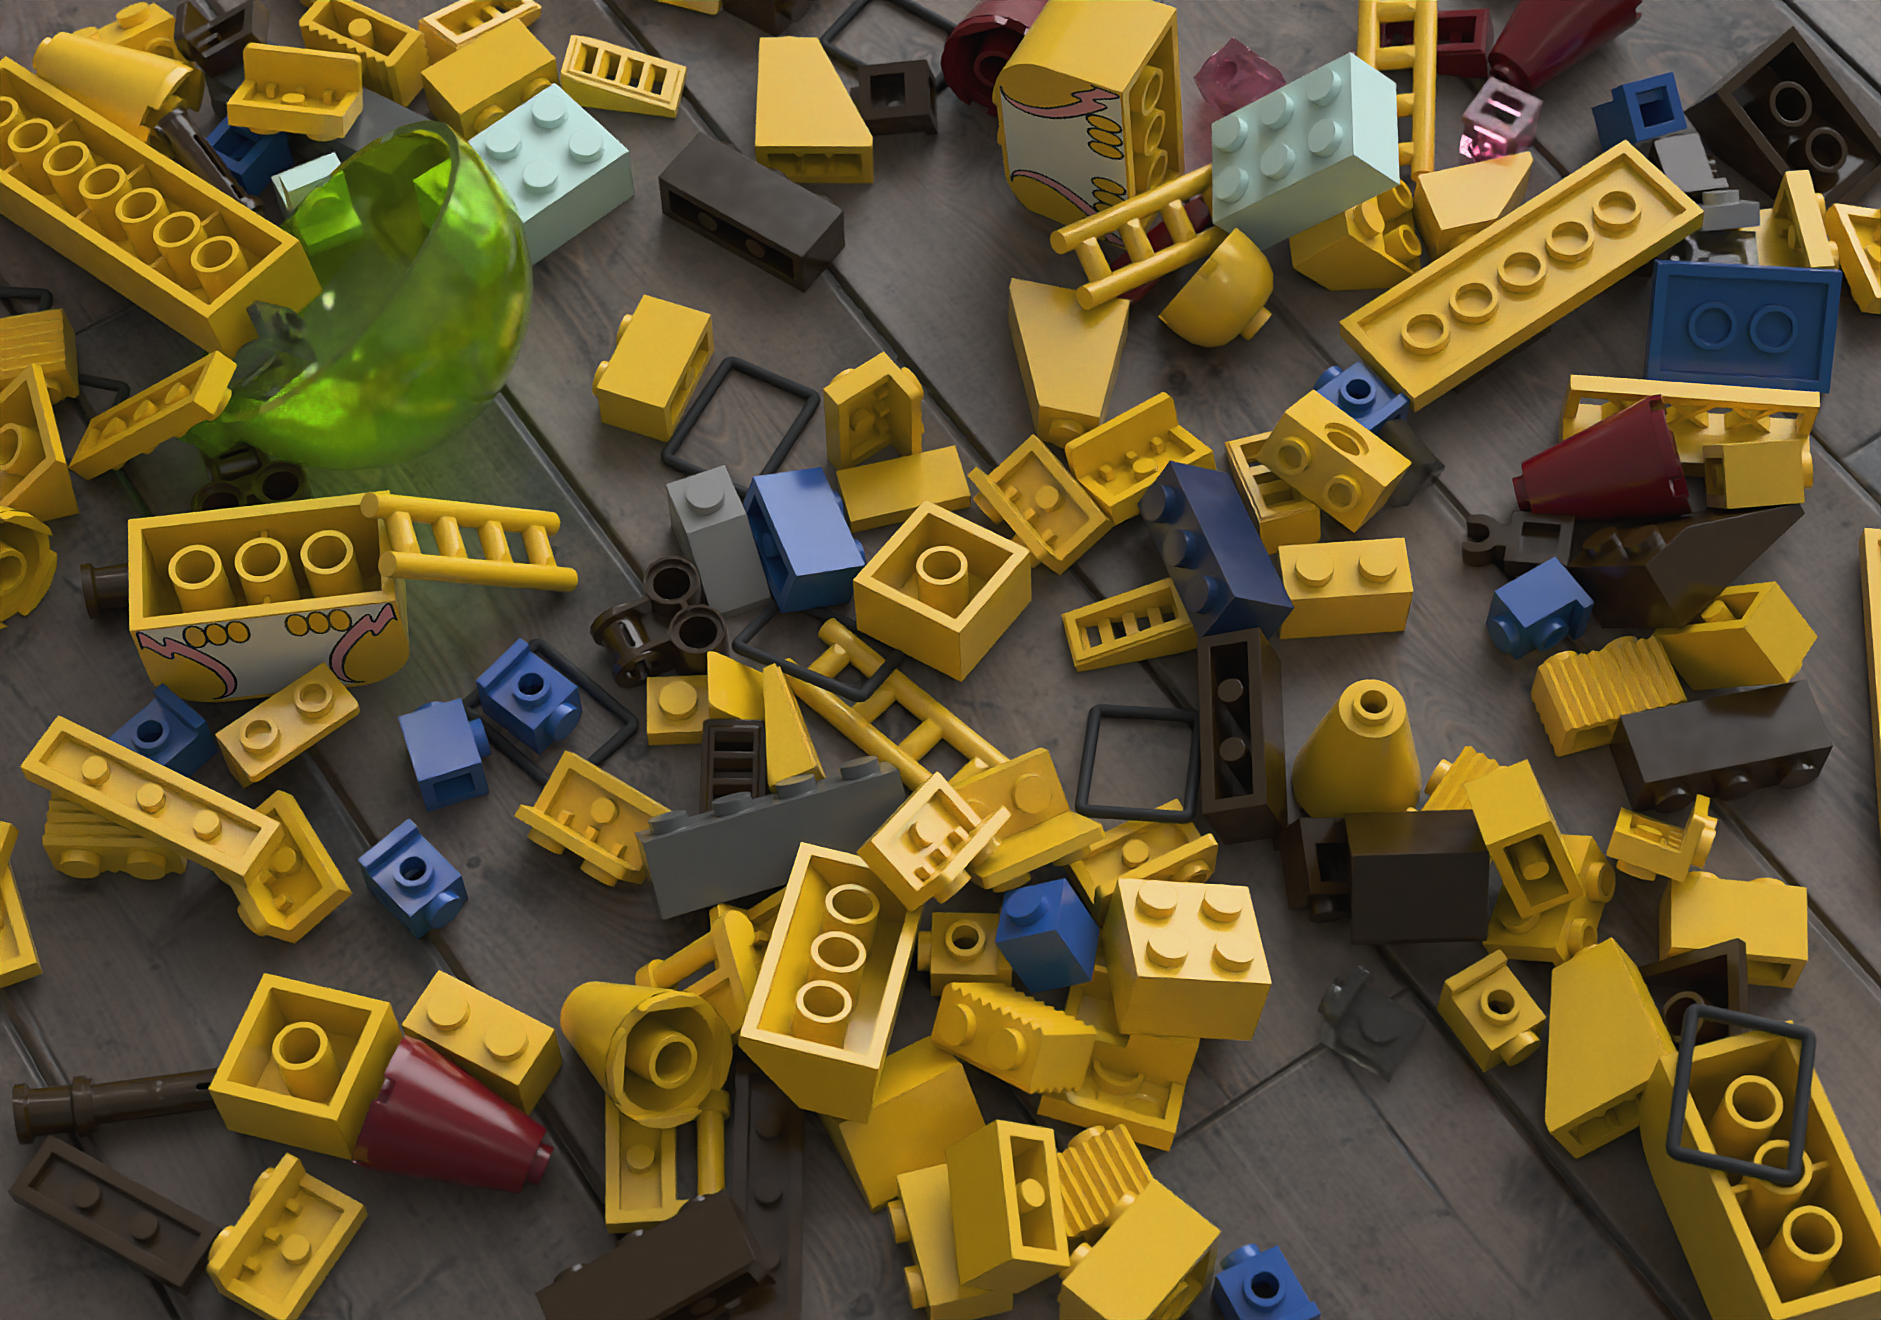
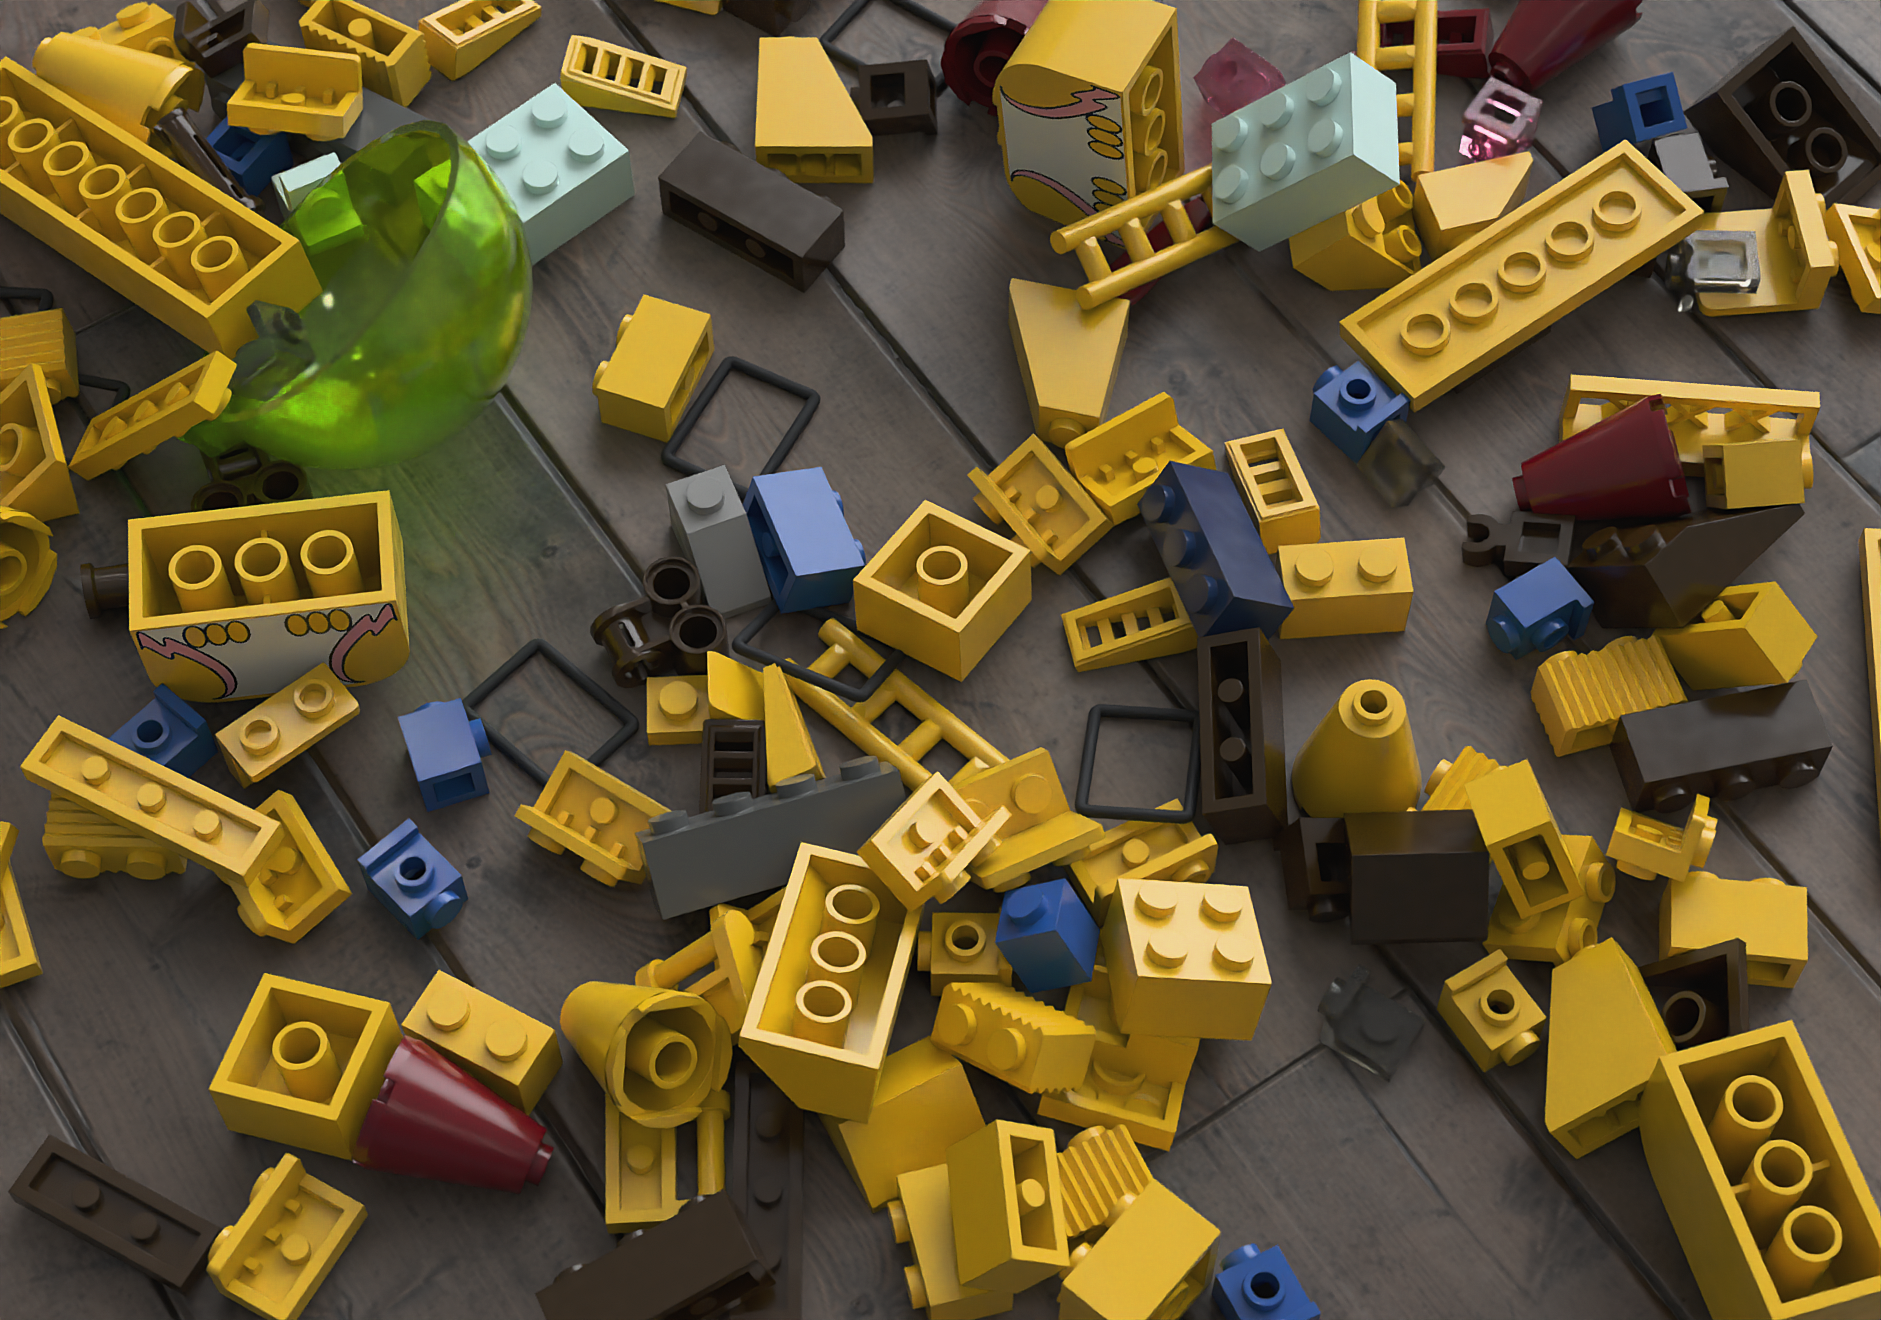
(87, 1105): dark brown pin -> none
(453, 563): yellow bar -> none
(488, 78): yellow brick -> none
(511, 700): blue brick -> none
(872, 410): yellow bracket -> none
(896, 487): yellow tile -> none
(1223, 295): yellow cylinder -> none
(1333, 460): yellow brick -> none
(1726, 211): light grey plate -> none
(1742, 325): blue plate -> none
(1801, 1103): black piece -> none

